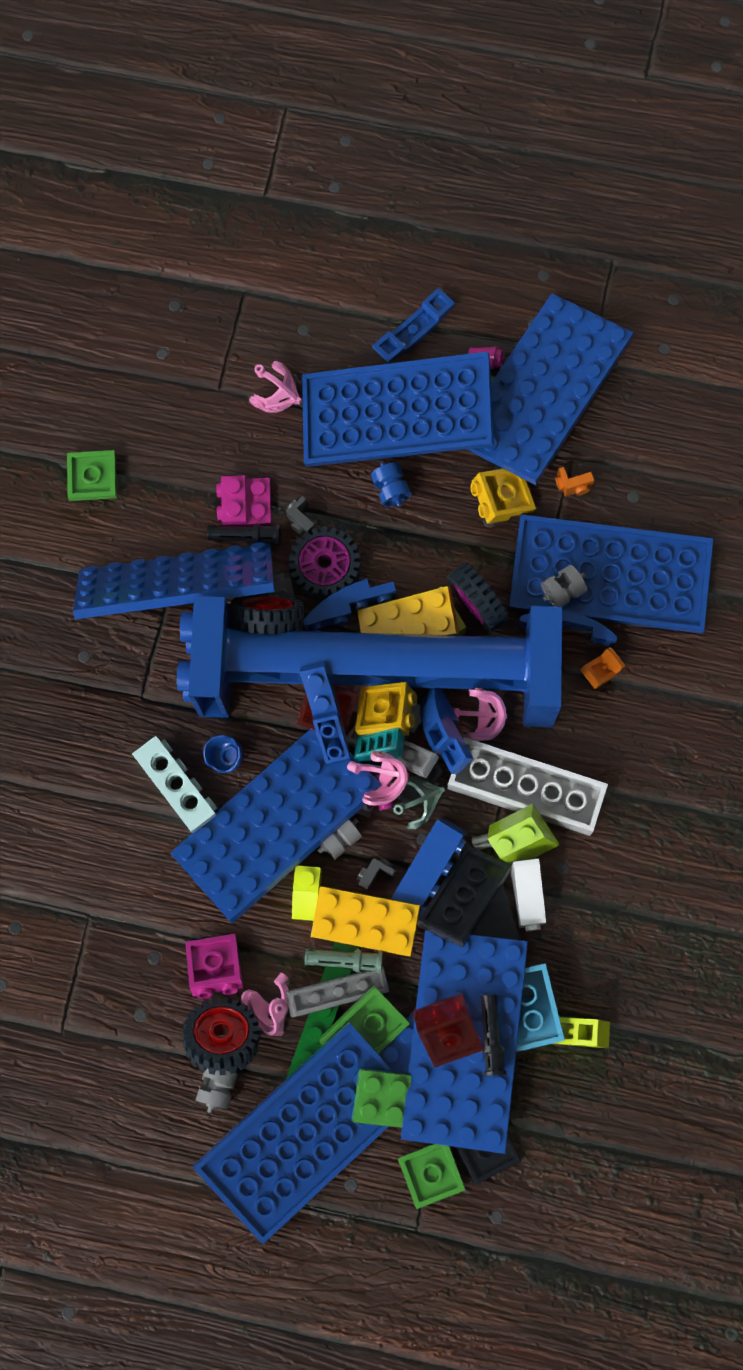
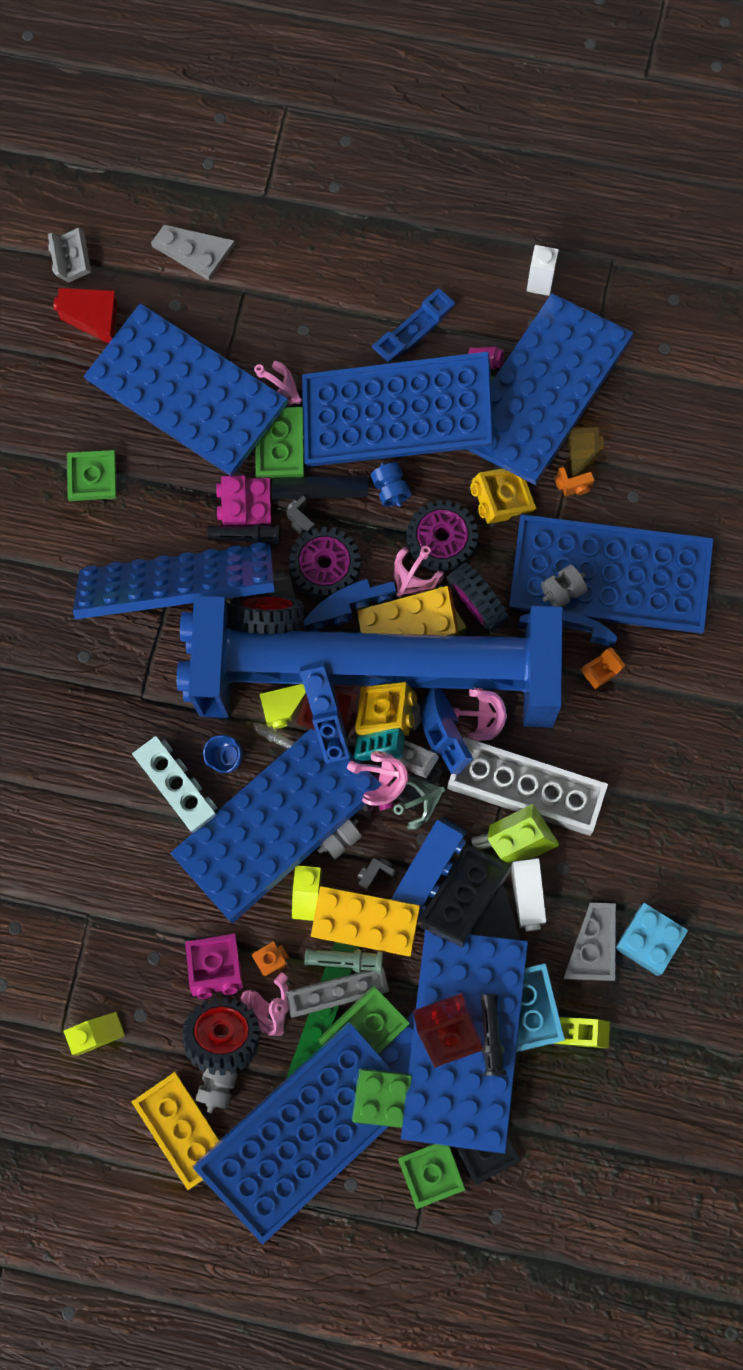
(69, 255): none -> light grey bracket
(89, 311): none -> red slope
(94, 1033): none -> neon yellow slope
(177, 1126): none -> yellow plate
(186, 389): none -> blue plate
(193, 249): none -> light grey wing
(270, 958): none -> orange bracket
(273, 735): none -> clear piece
(282, 448): none -> bright green plate
(282, 705): none -> neon yellow slope
(320, 487): none -> black tile
(406, 580): none -> bright pink helmet
(445, 519): none -> wheel
(542, 270): none -> white slope
(583, 449): none -> clear yellow slope
(595, 945): none -> light grey wing
(651, 939): none -> medium azure brick

